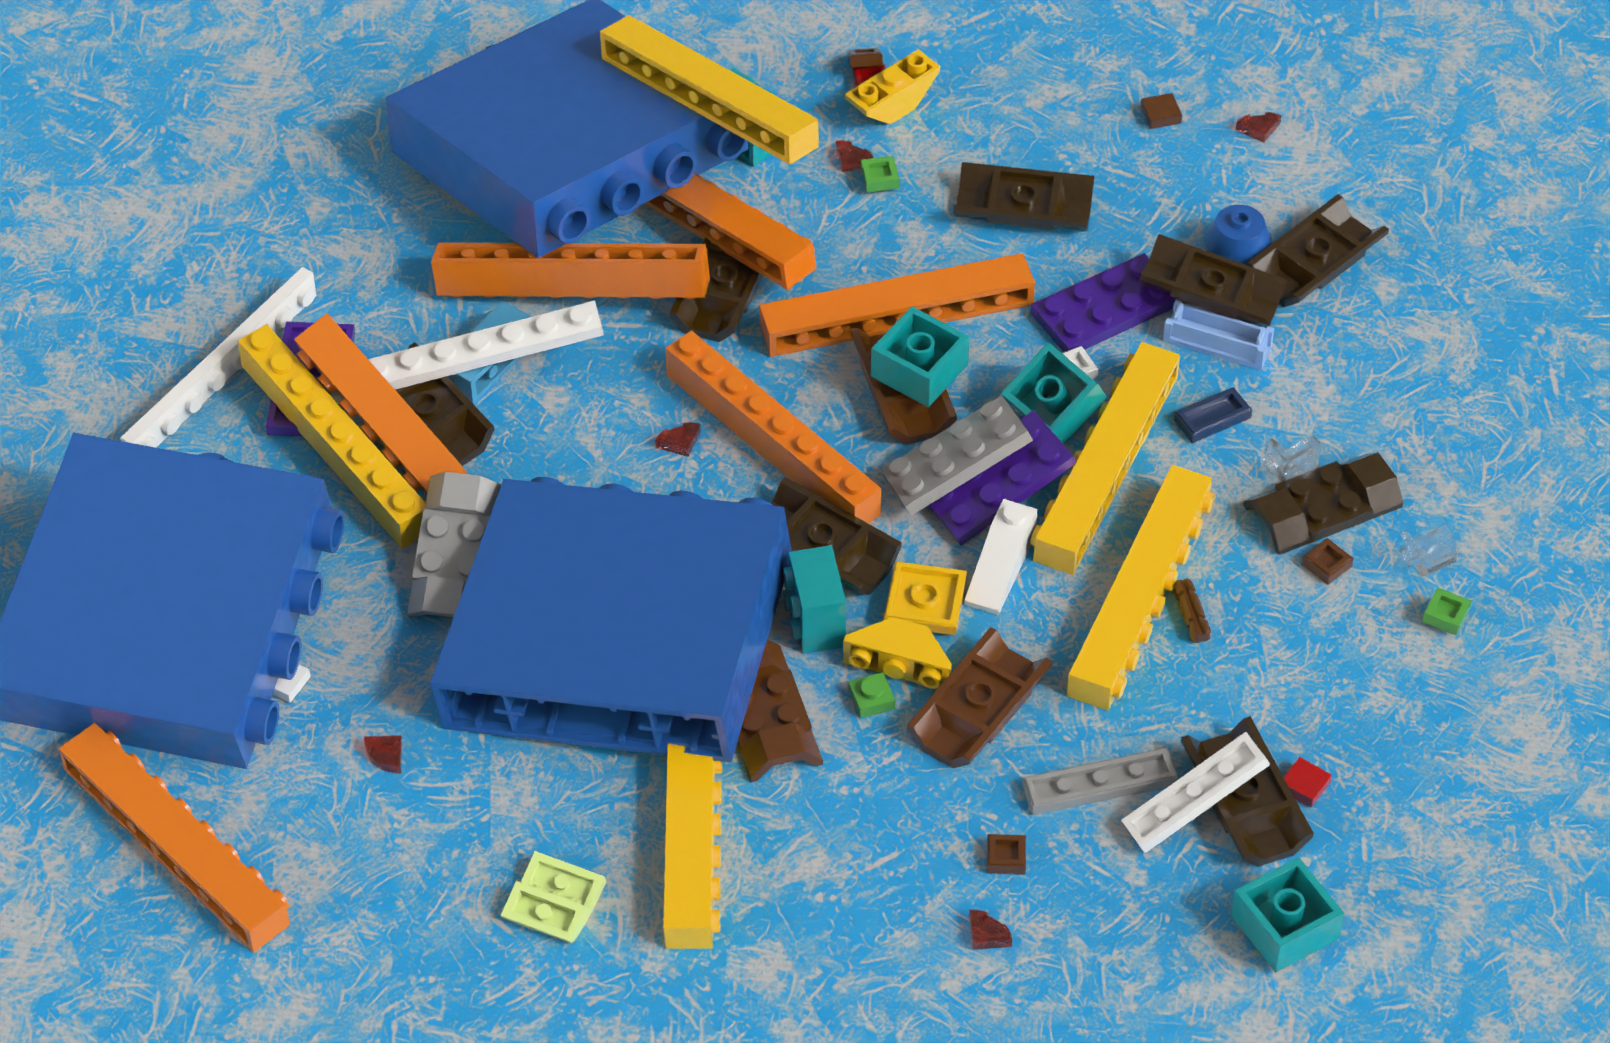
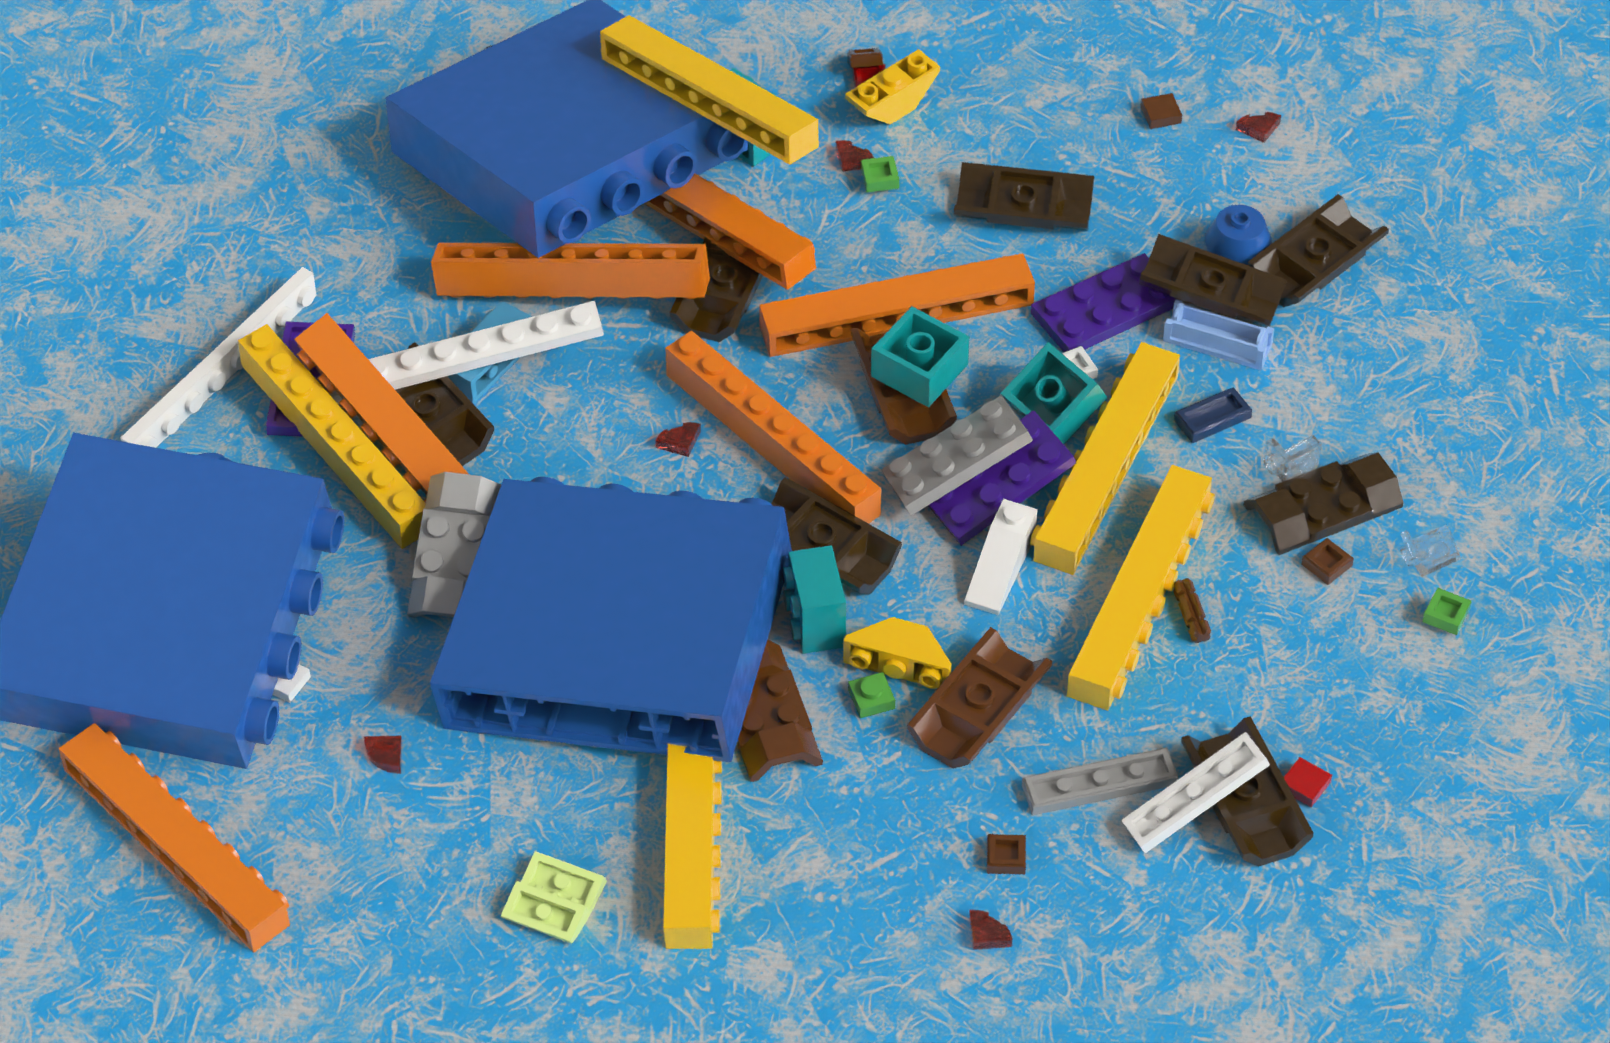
(926, 596): yellow plate -> none
(1287, 914): teal brick -> none

